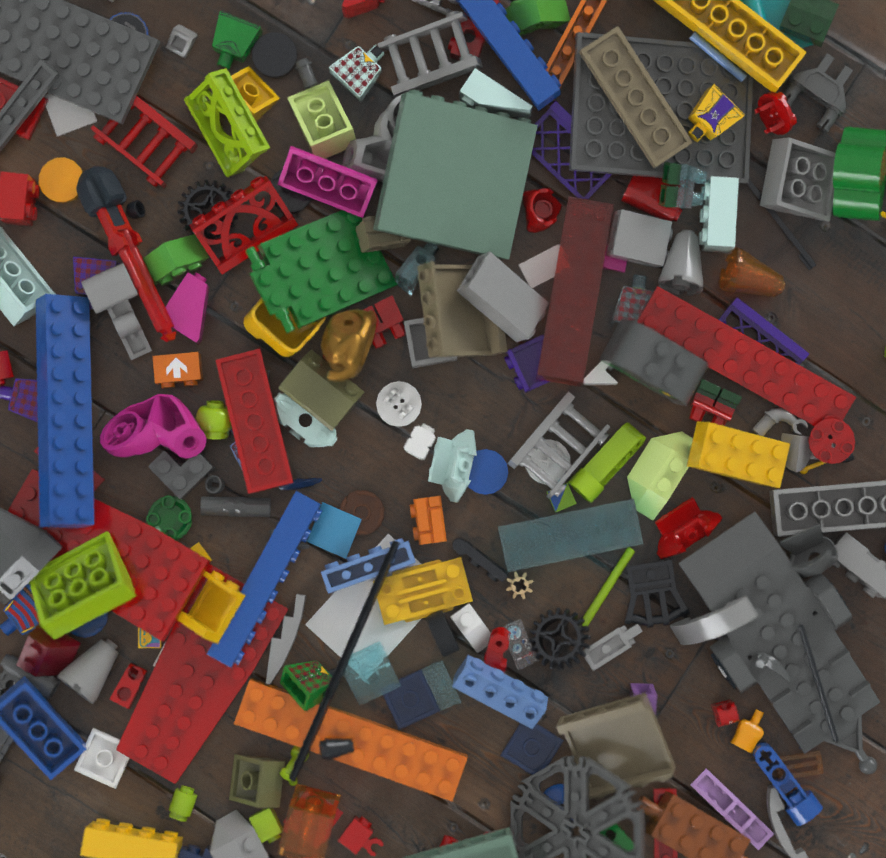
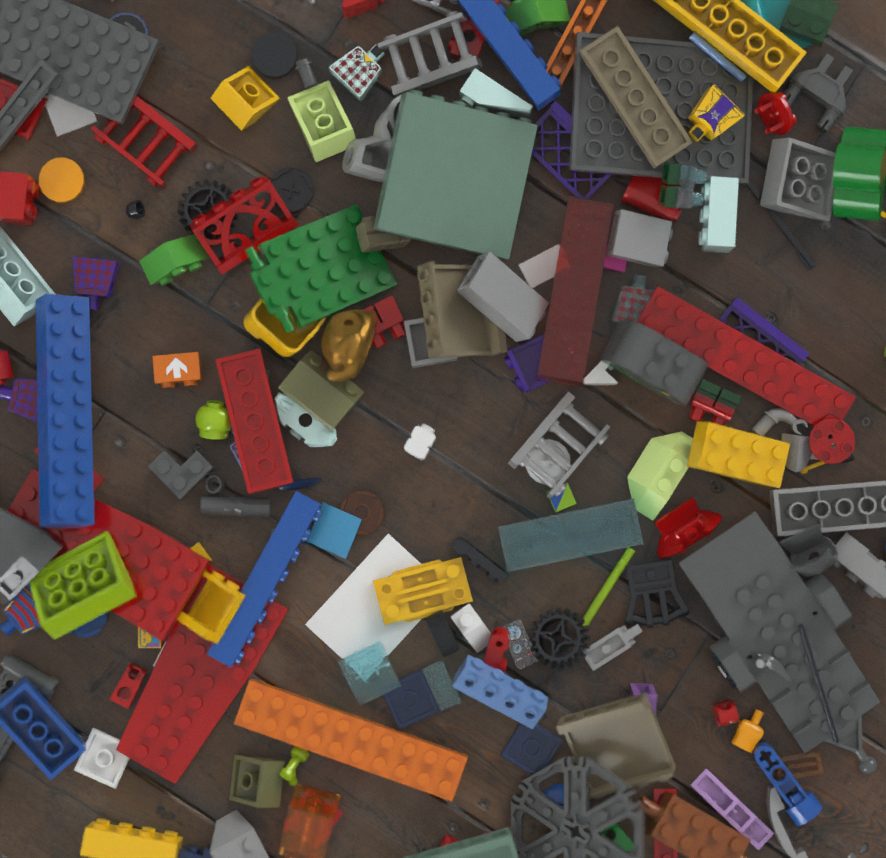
(45, 655): dark red slope -> none
(90, 670): light grey cone -> none
(103, 198): red piece -> none
(111, 292): light grey plate -> none
(153, 423): dark pink piece -> none
(170, 516): green dish -> none
(181, 40): light grey slope -> none
(182, 803): lime brick -> none
(189, 306): dark pink slope -> none
(234, 39): green torso -> none
(244, 128): lime fence -> none
(266, 825): lime brick -> none
(281, 646): light grey slope -> none
(306, 682): green torso -> none
(327, 182): dark pink slope -> none
(333, 747): black cone -> none
(343, 662): black piece -> none
(357, 836): red brick -> none
(363, 568): medium blue brick -> none
(406, 412): white plate -> none
(407, 274): clear light blue torso -> none
(429, 520): orange brick -> none
(453, 464): light aqua piece -> none
(488, 472): blue tile -> none
(517, 578): tan gear -> none
(540, 209): red hair -> none
(591, 479): lime beam -> none
(683, 266): light grey cone -> none
(714, 623): light grey slope -> none
(749, 275): clear orange cone -> none

